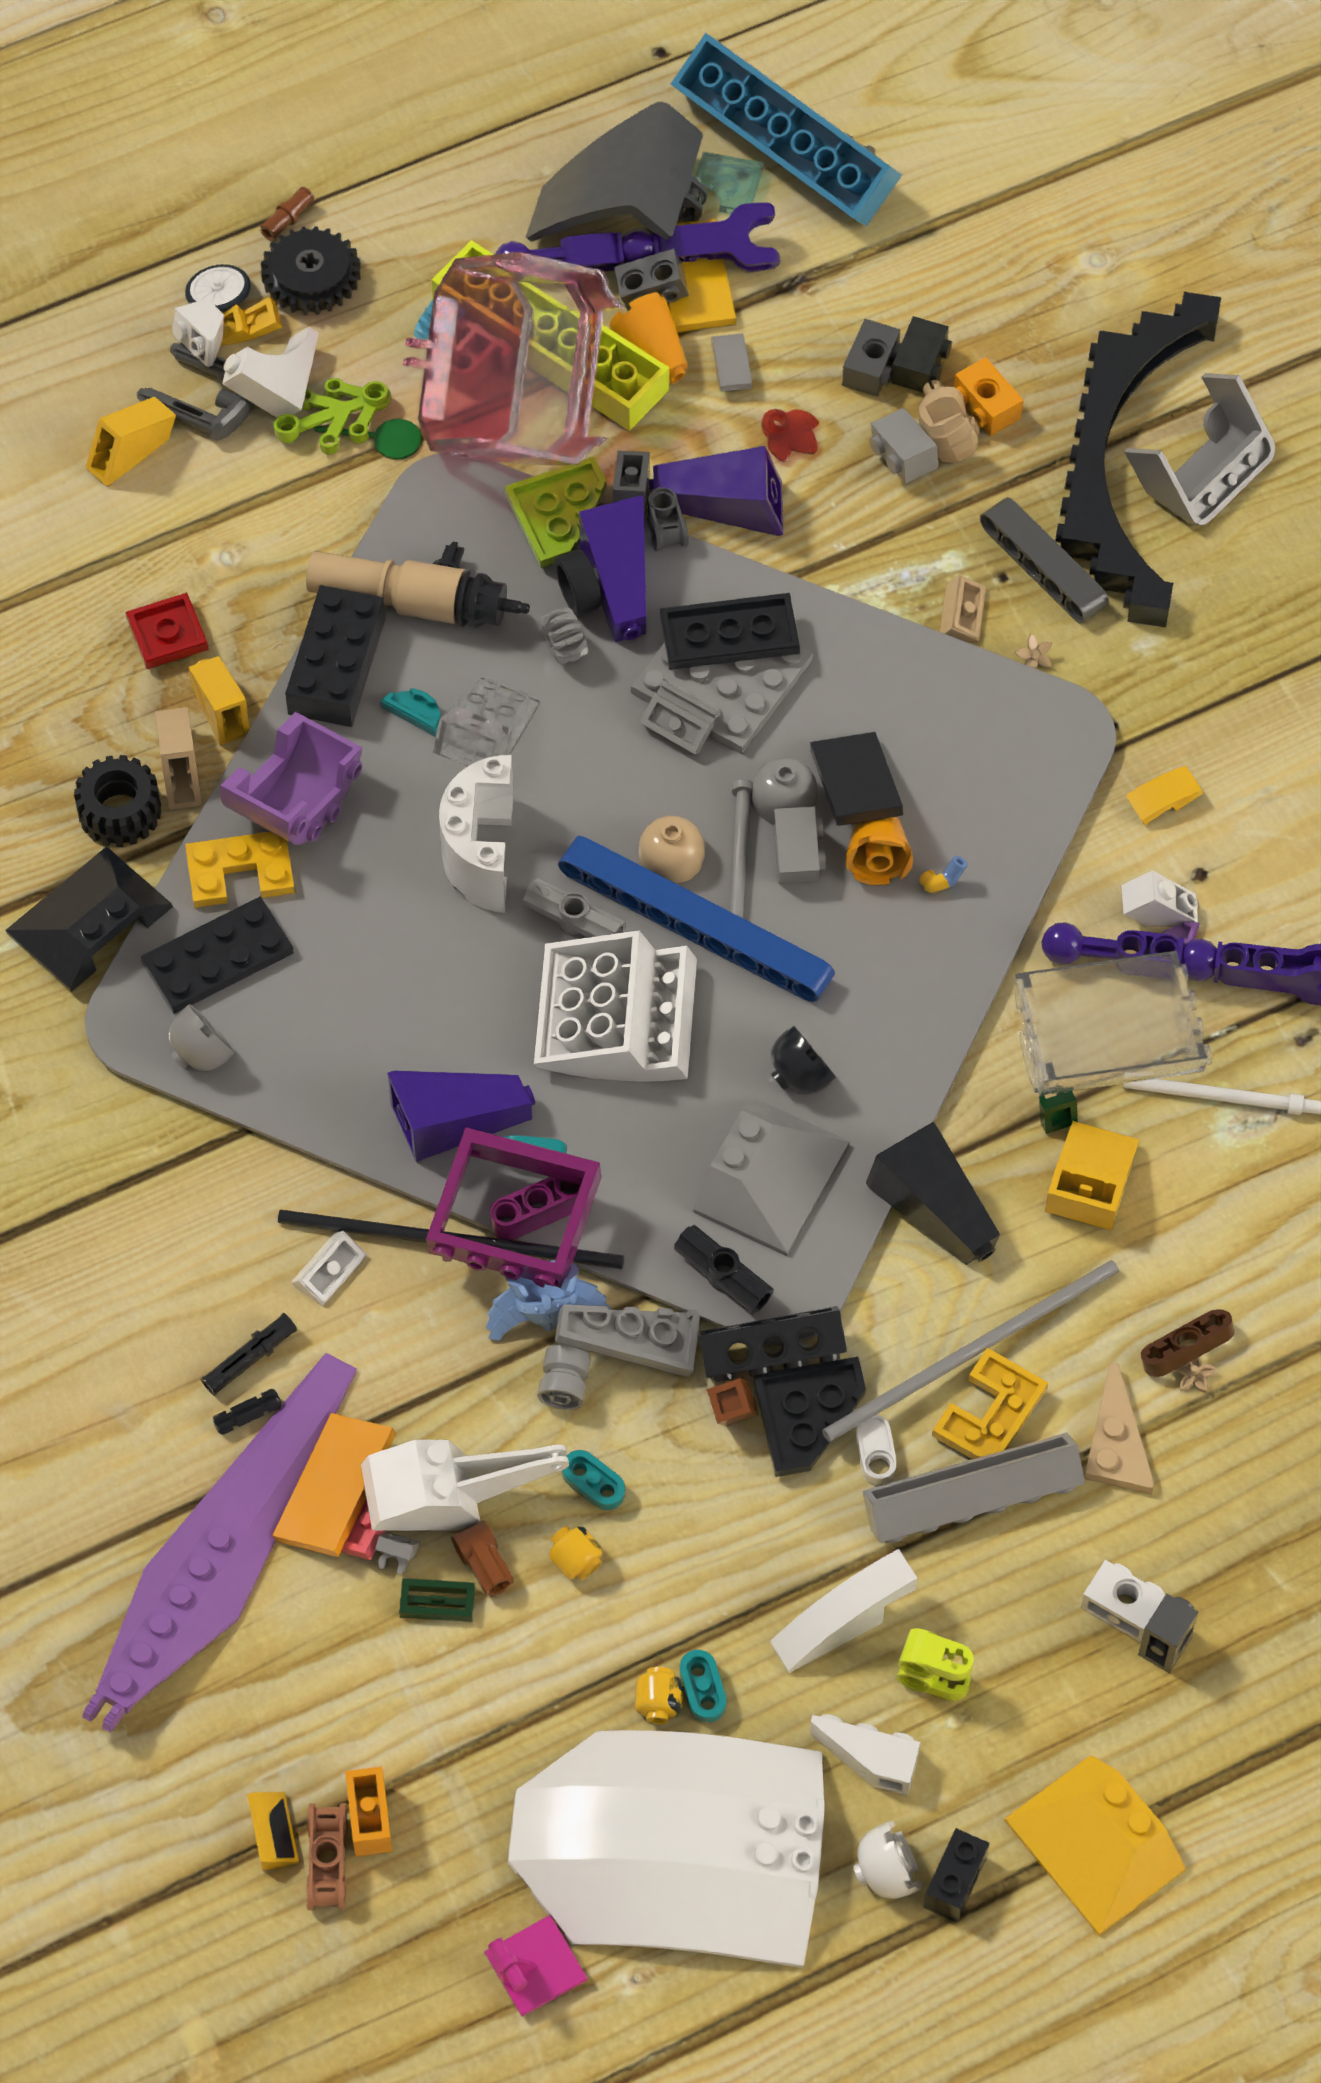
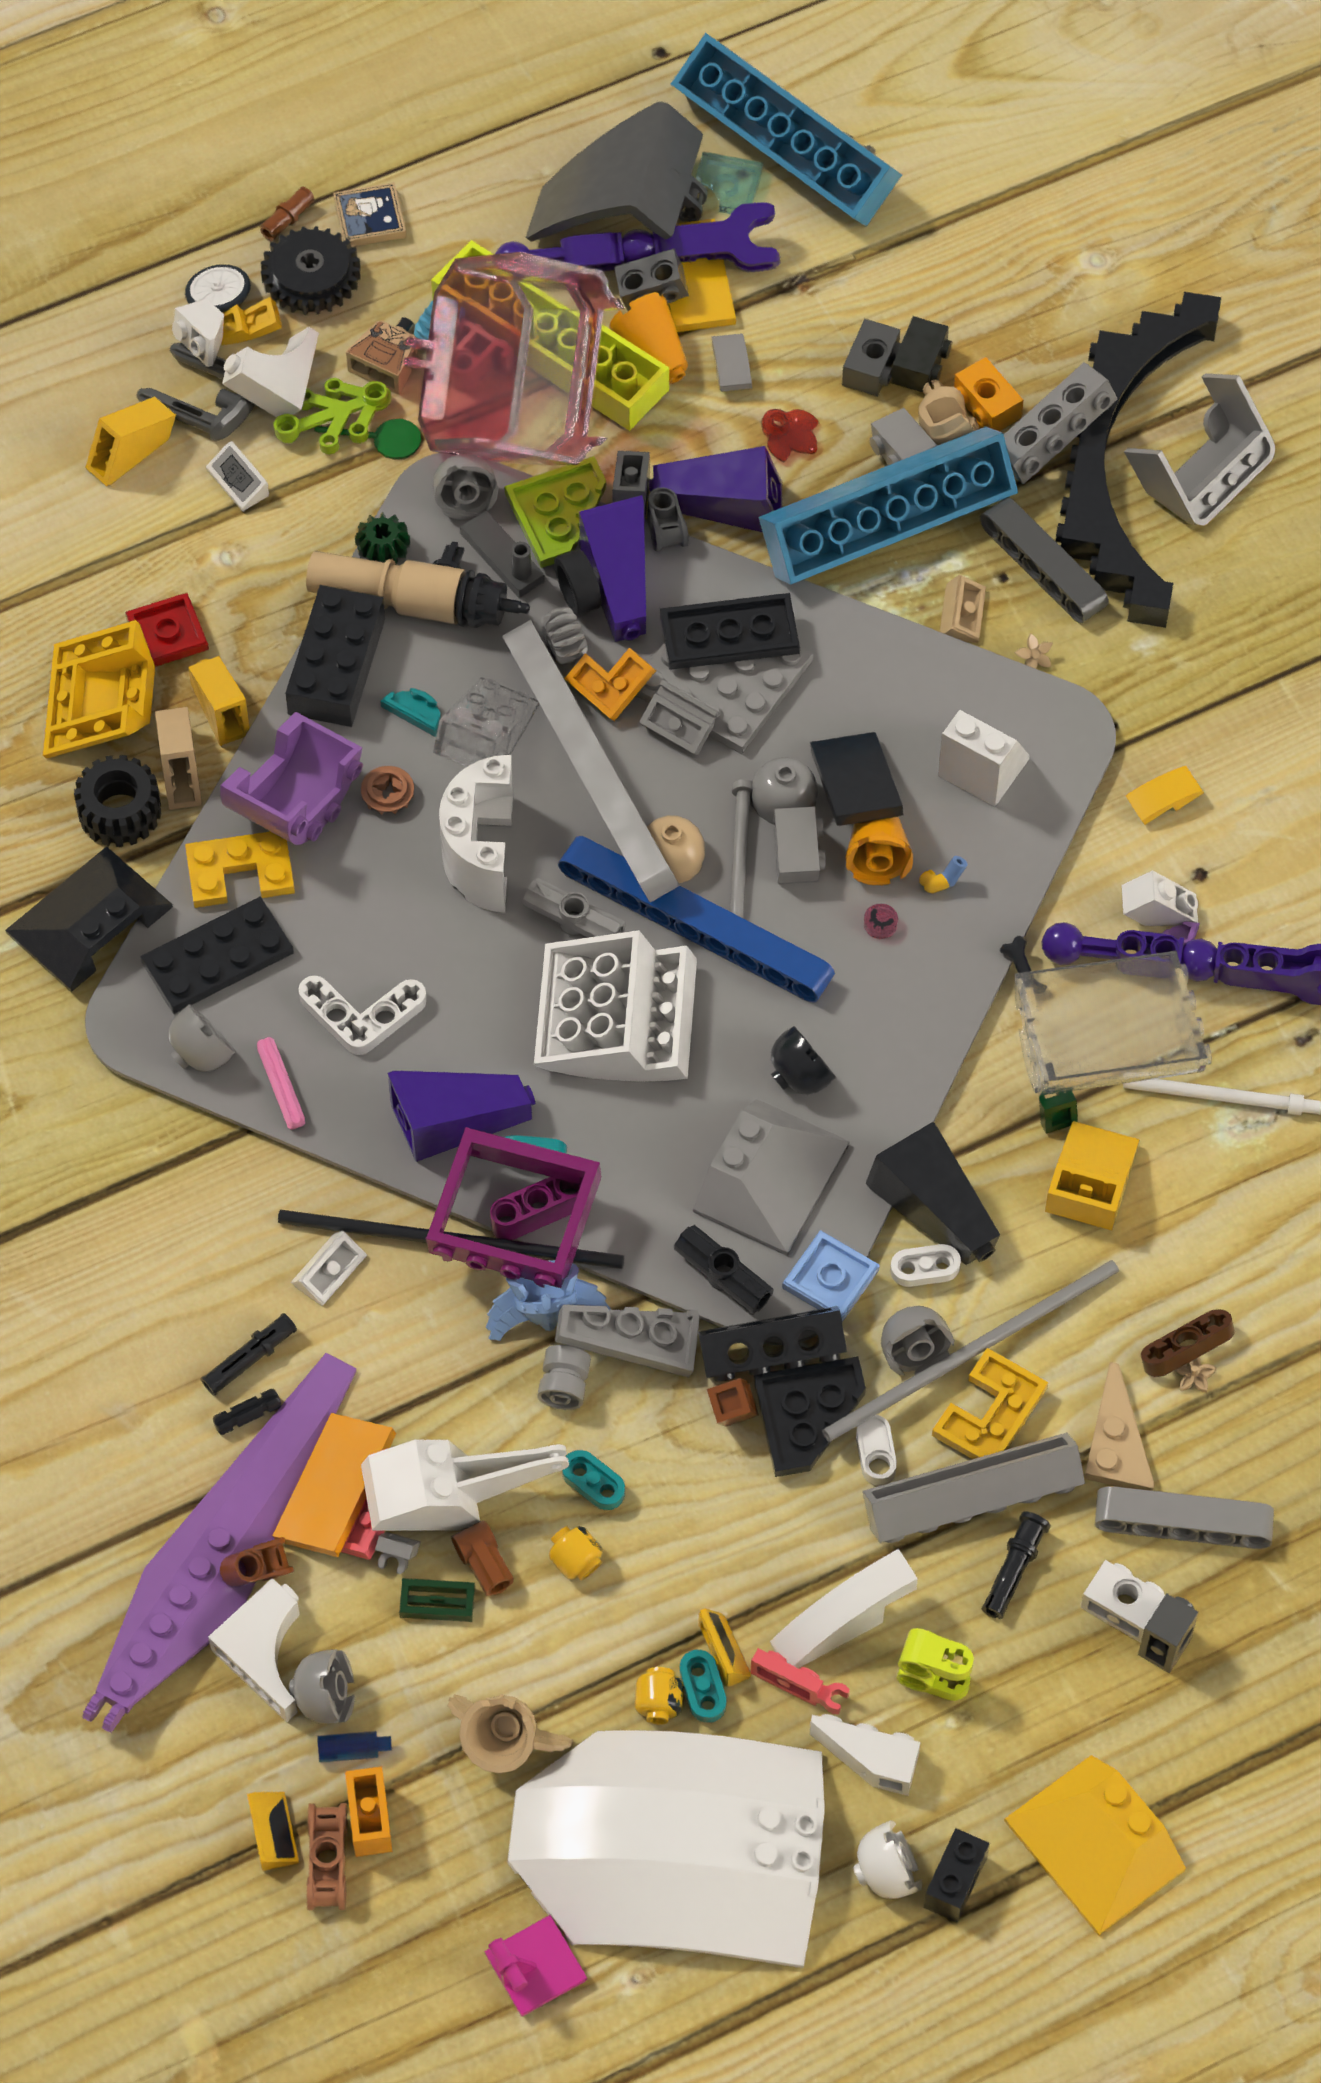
(98, 689): none -> yellow slope
(238, 477): none -> slope
(252, 1640): none -> white arch
(261, 1563): none -> dark orange piece
(281, 1083): none -> bright pink axle
(322, 1687): none -> light grey cylinder
(352, 1746): none -> clear blue cylinder
(365, 1022): none -> white beam
(370, 214): none -> tile
(378, 780): none -> nougat gear
(381, 354): none -> torso
(382, 539): none -> dark green gear
(465, 486): none -> light grey cylinder
(501, 1732): none -> tan helmet
(505, 556): none -> dark grey piece
(591, 761): none -> light grey beam
(613, 689): none -> light orange plate
(723, 1647): none -> yellow slope
(799, 1682): none -> coral plate
(830, 1275): none -> light blue tile
(880, 921): none -> clear pink tile
(888, 505): none -> dark azure brick
(915, 1339): none -> light grey cylinder
(923, 1263): none -> white plate
(979, 758): none -> white slope
(1016, 952): none -> black piece
(1021, 1551): none -> black pin
(1057, 420): none -> light grey brick
(1184, 1517): none -> light grey beam

